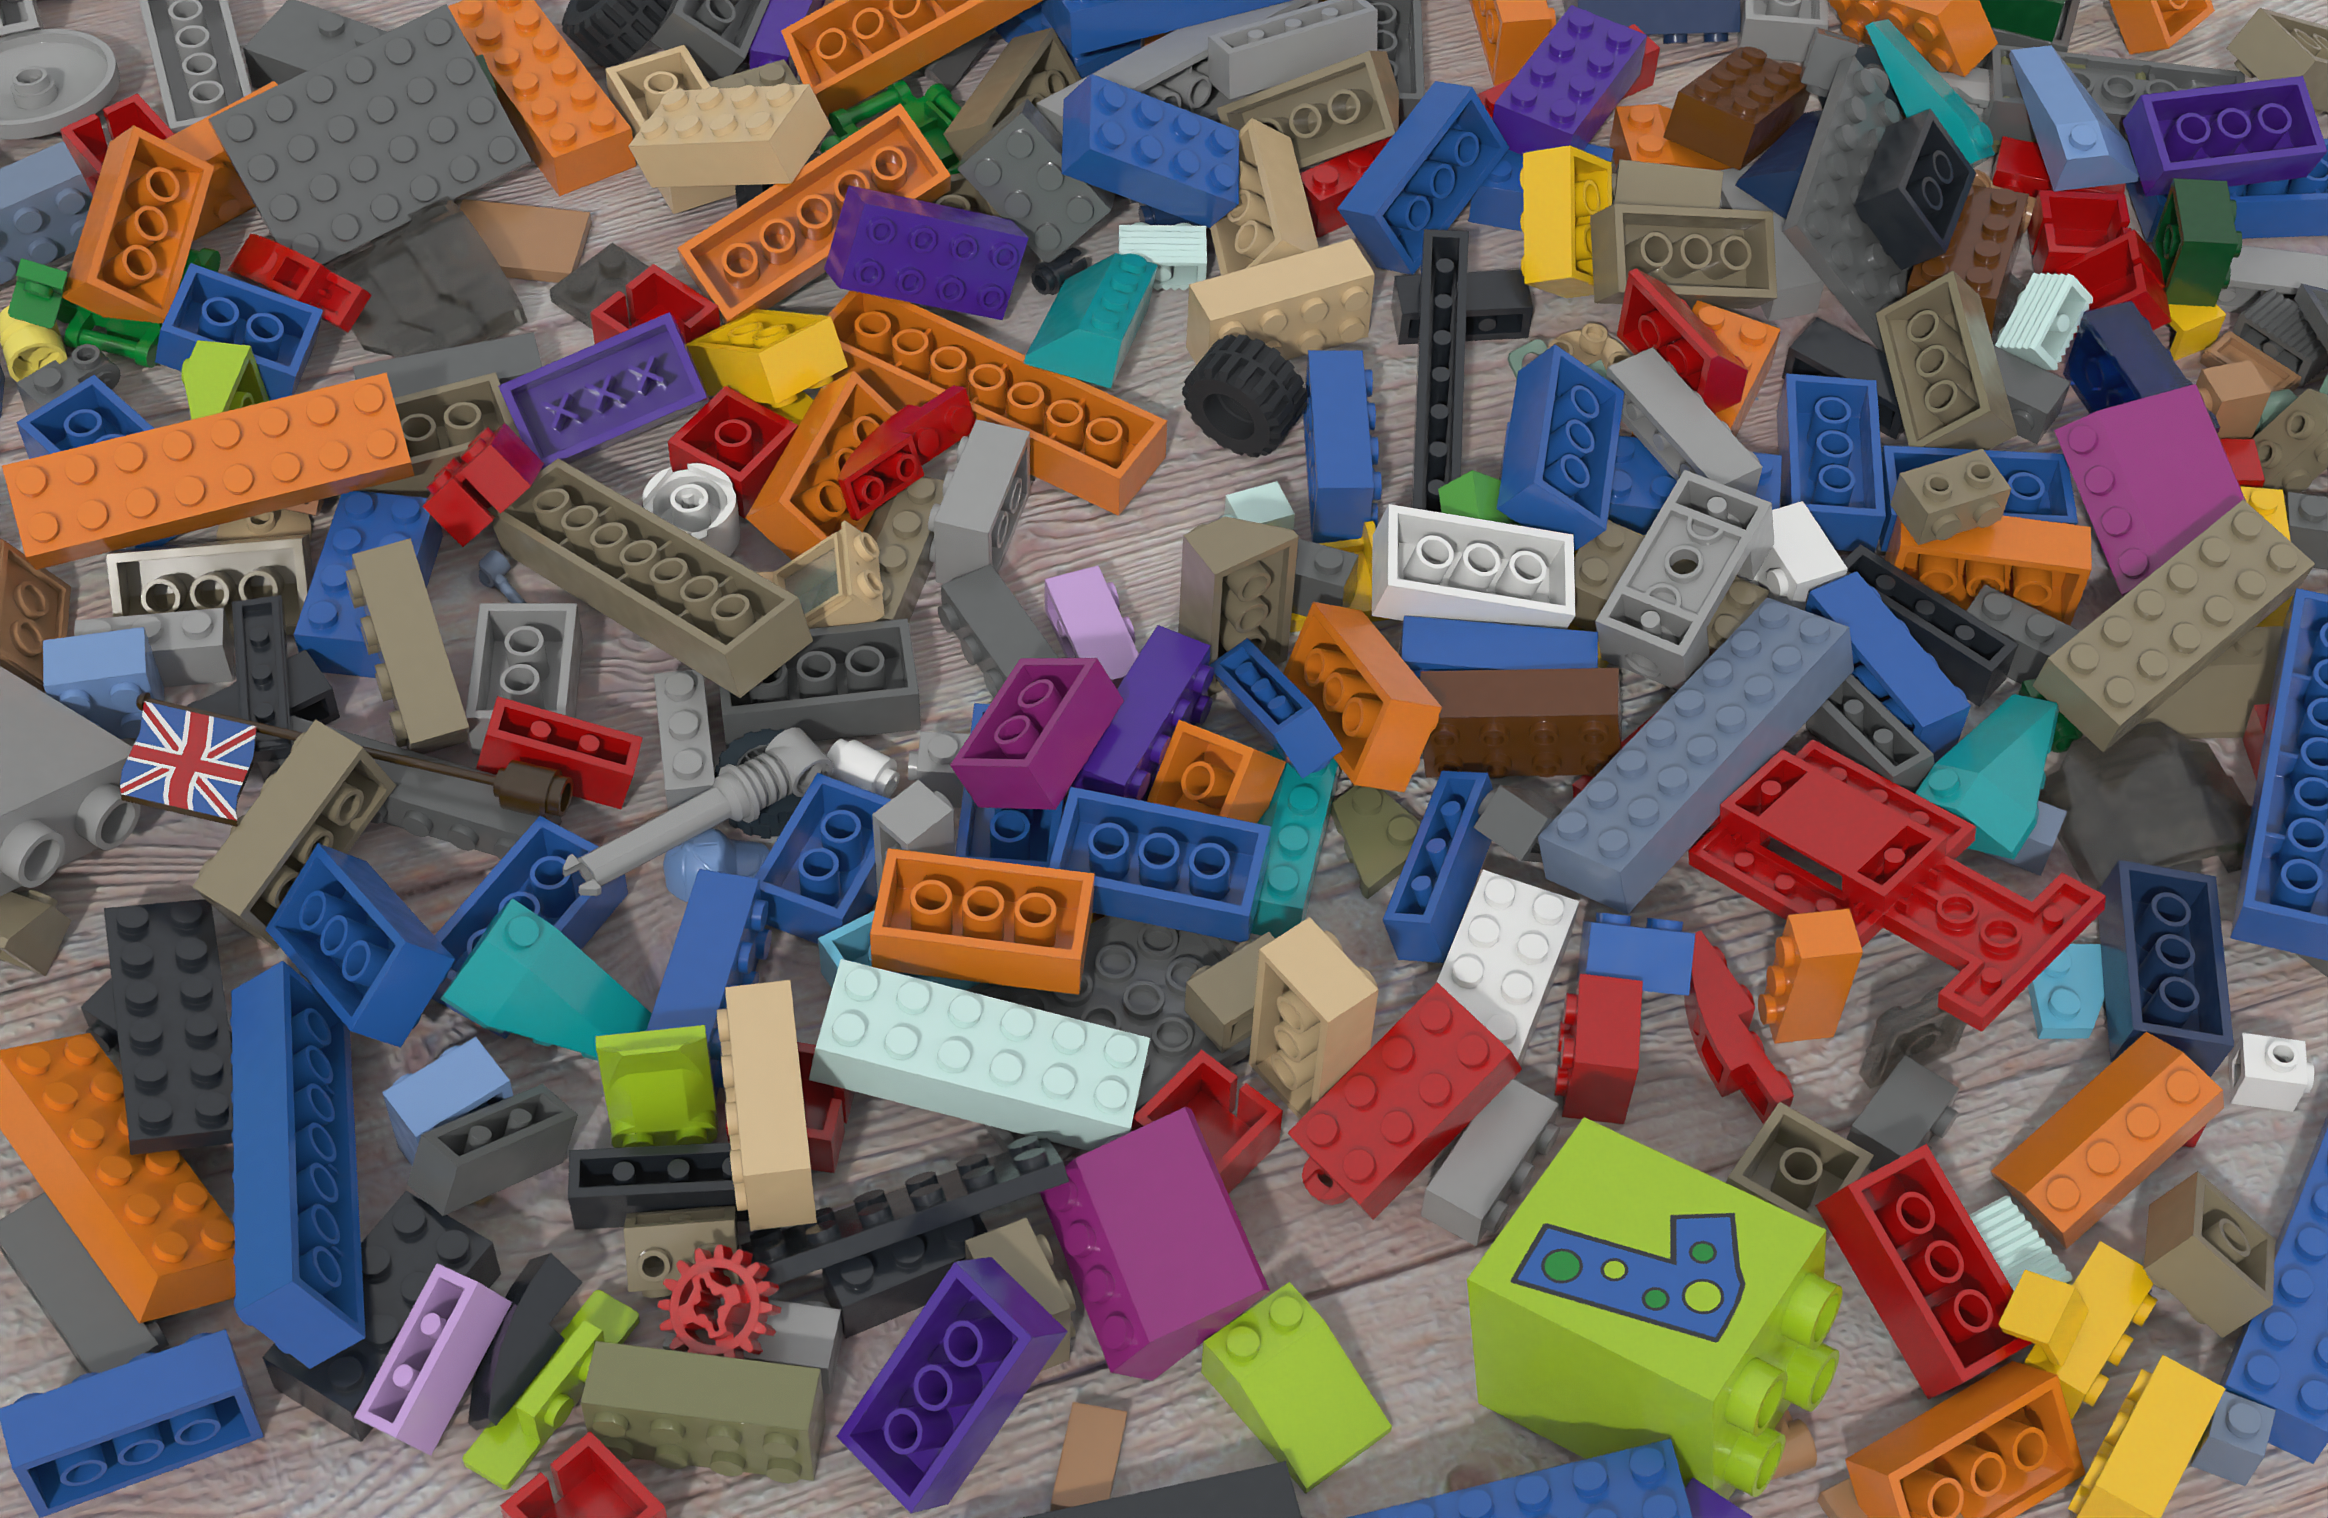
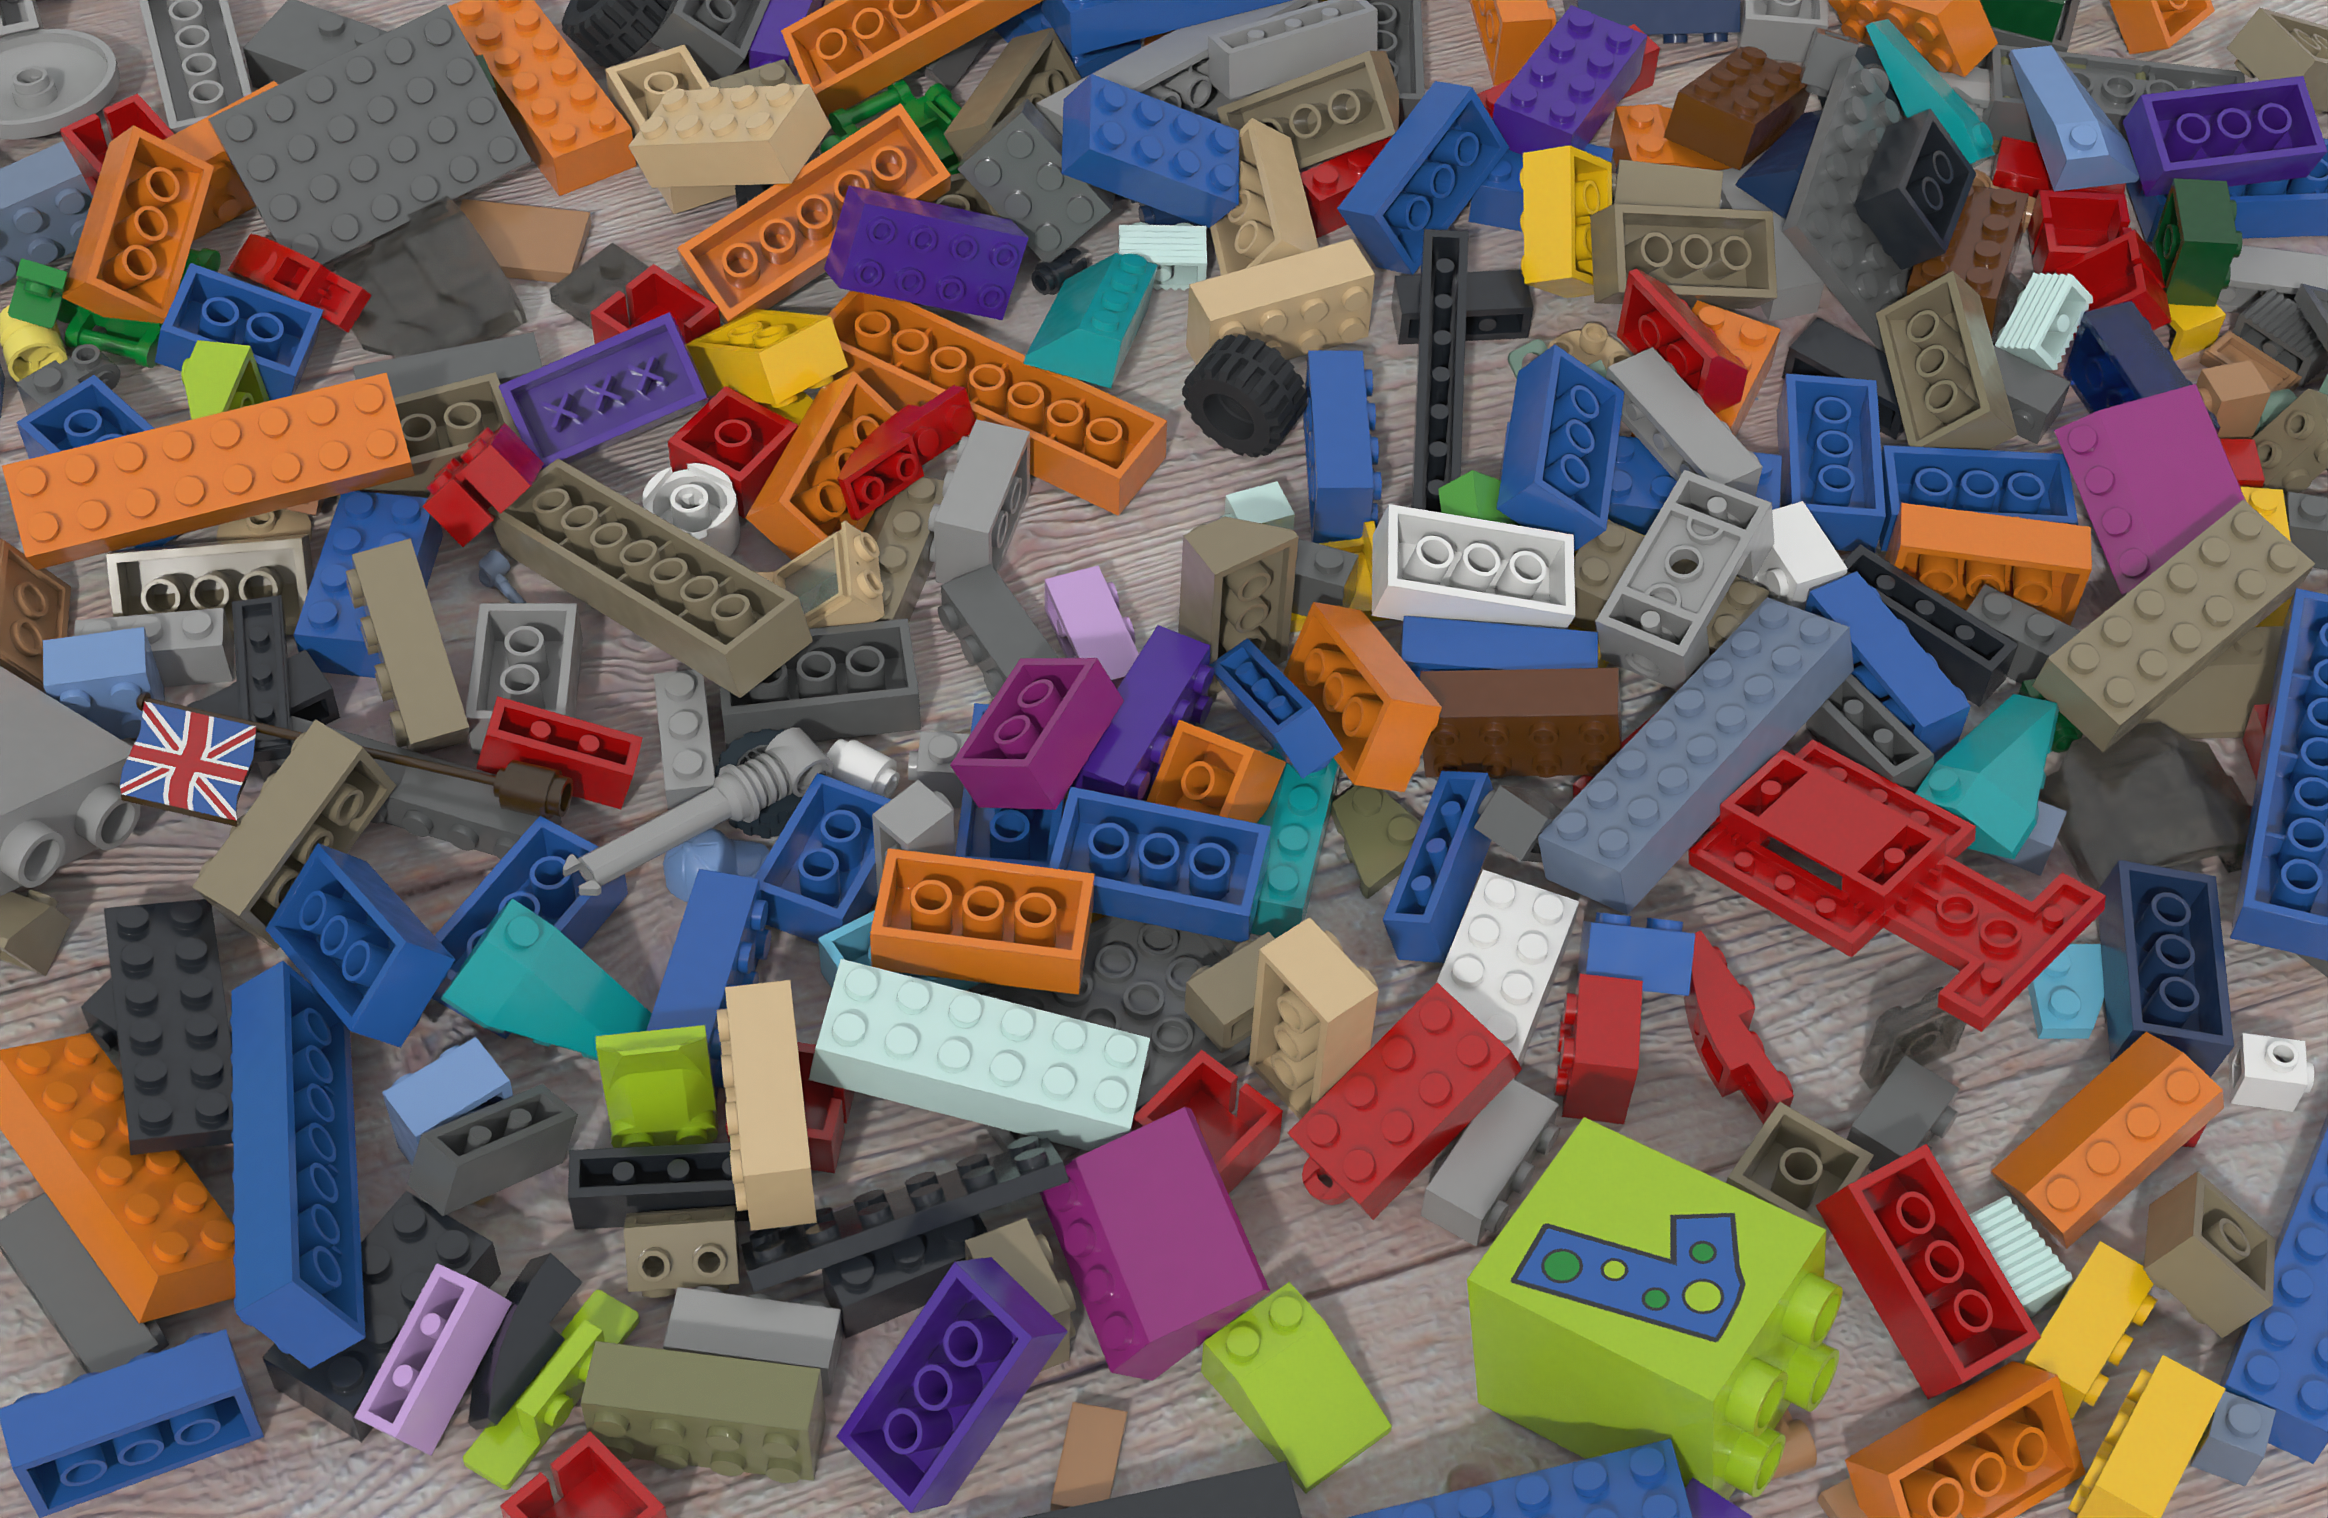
(699, 1294): red gear -> none
(1810, 976): orange brick -> none
(1950, 496): dark tan brick -> none
(2045, 1314): yellow panel -> none

